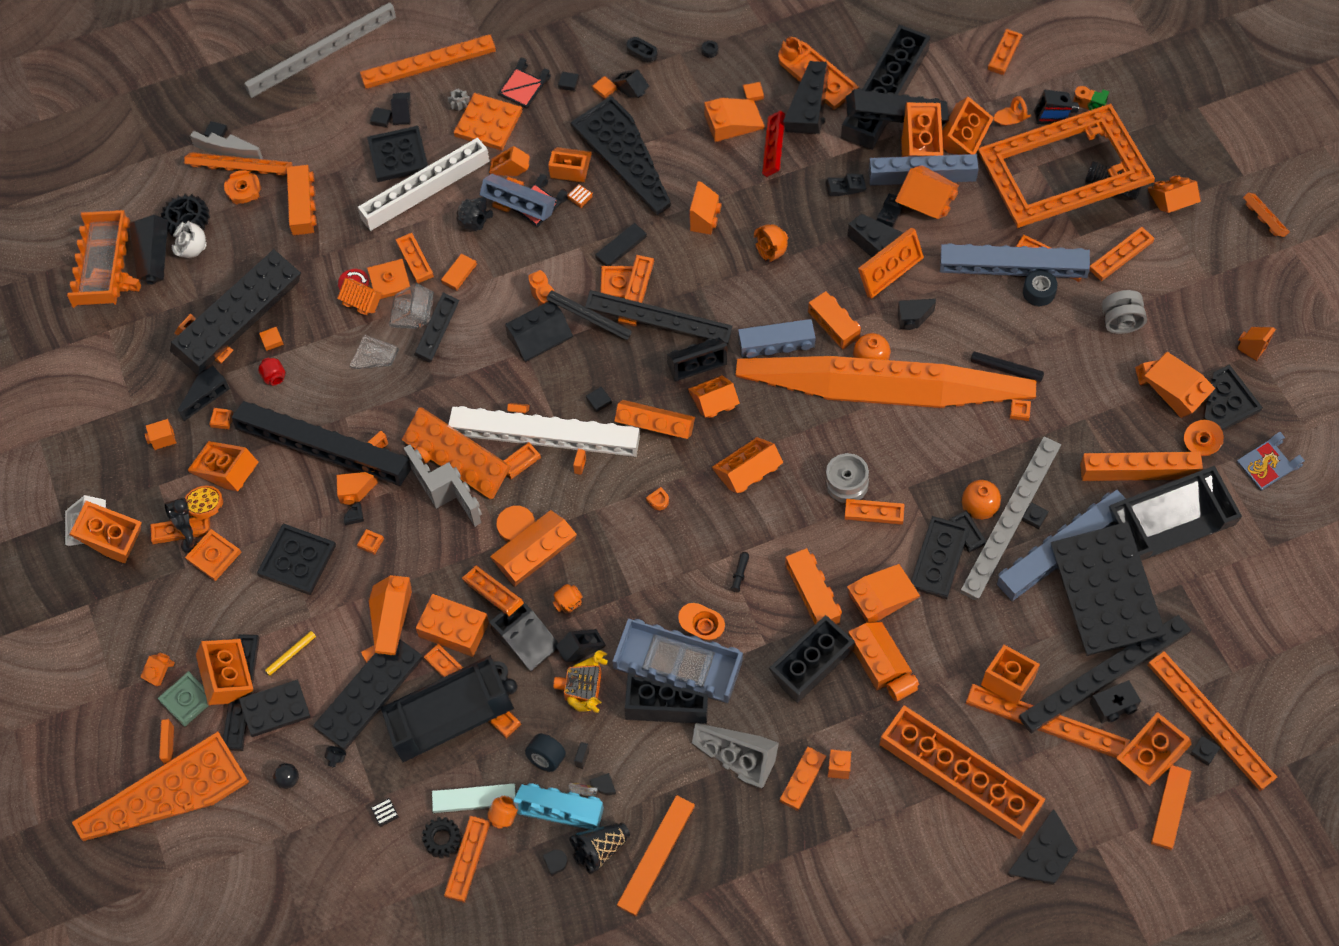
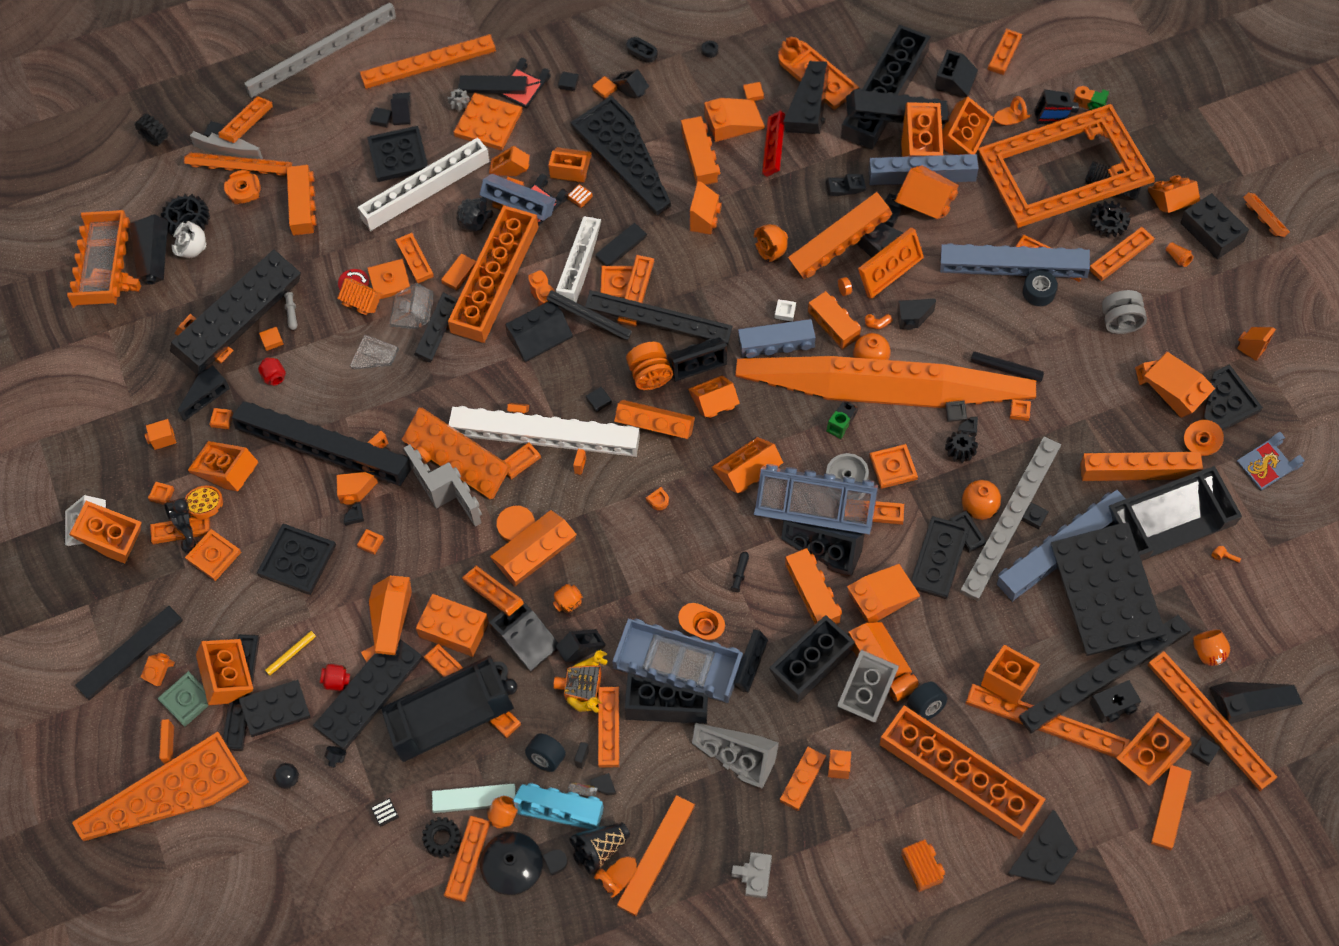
(128, 653): none -> black tile
(151, 129): none -> black tyre
(161, 493): none -> orange tile
(245, 119): none -> orange tile
(290, 307): none -> light grey piece
(334, 677): none -> red head
(493, 84): none -> black tile
(493, 274): none -> orange brick
(513, 876): none -> black dish
(579, 259): none -> white slope
(608, 727): none -> orange plate
(617, 875): none -> orange piece
(649, 365): none -> orange wheel
(699, 150): none -> orange brick
(751, 661): none -> black tile
(755, 874): none -> light grey hinge
(785, 310): none -> white plate
(816, 499): none -> window
(831, 546): none -> black wedge
(840, 235): none -> orange brick
(841, 419): none -> green leg
(844, 286): none -> orange tile
(868, 686): none -> light grey slope
(871, 322): none -> orange arm
(893, 466): none -> orange plate
(922, 865): none -> orange brick
(927, 700): none -> black wheel
(954, 446): none -> black gear
(956, 74): none -> black slope
(956, 411): none -> black tile
(969, 425): none -> black tile
(1110, 219): none -> black gear
(1181, 255): none -> orange cone
(1212, 650): none -> orange helmet
(1214, 226): none -> black brick
(1220, 551): none -> orange hand
(1249, 700): none -> black wedge

